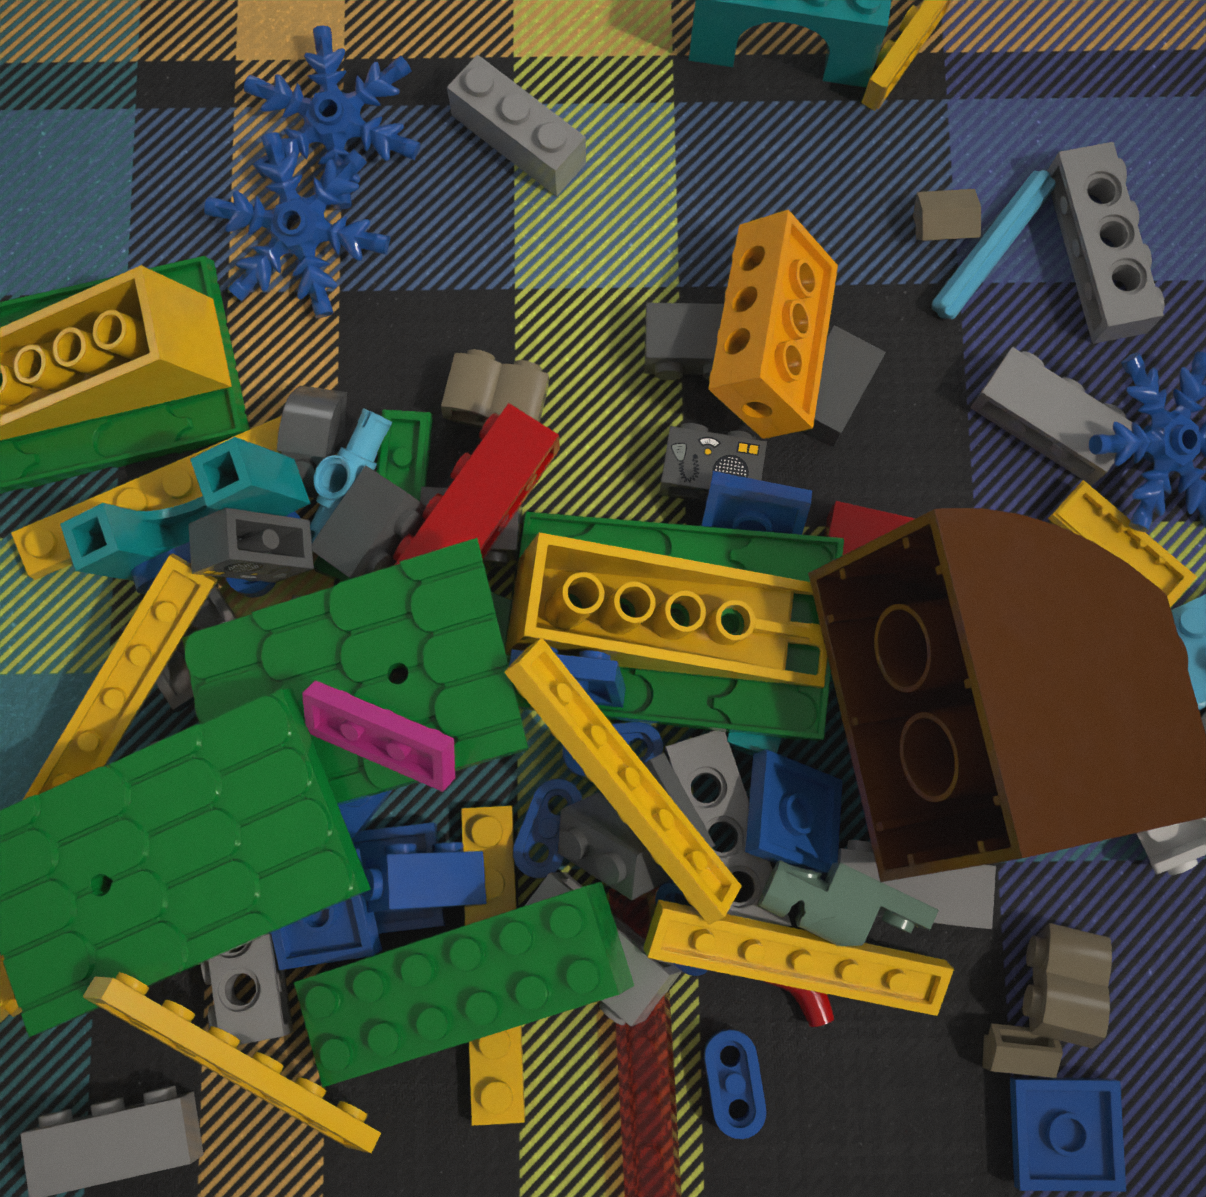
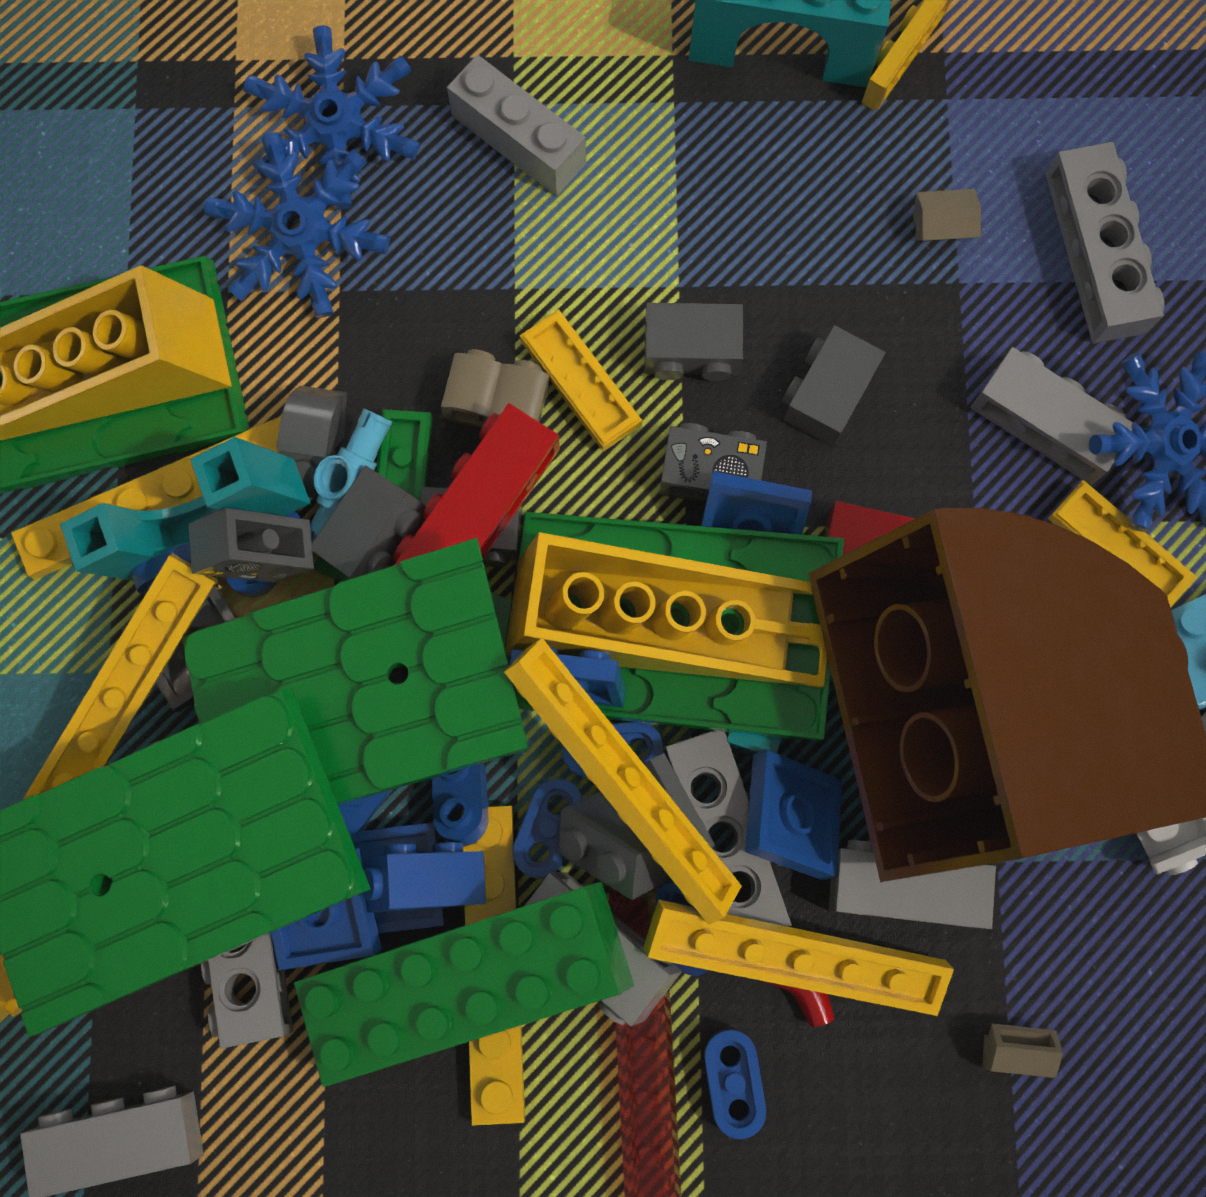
(218, 1052): yellow plate -> none
(379, 735): dark pink plate -> none
(460, 791): none -> blue plate
(581, 380): none -> yellow plate
(774, 326): light orange brick -> none
(843, 904): sand green plate -> none
(993, 244): medium azure axle -> none
(1067, 1134): blue plate -> none
(1069, 985): dark tan brick -> none

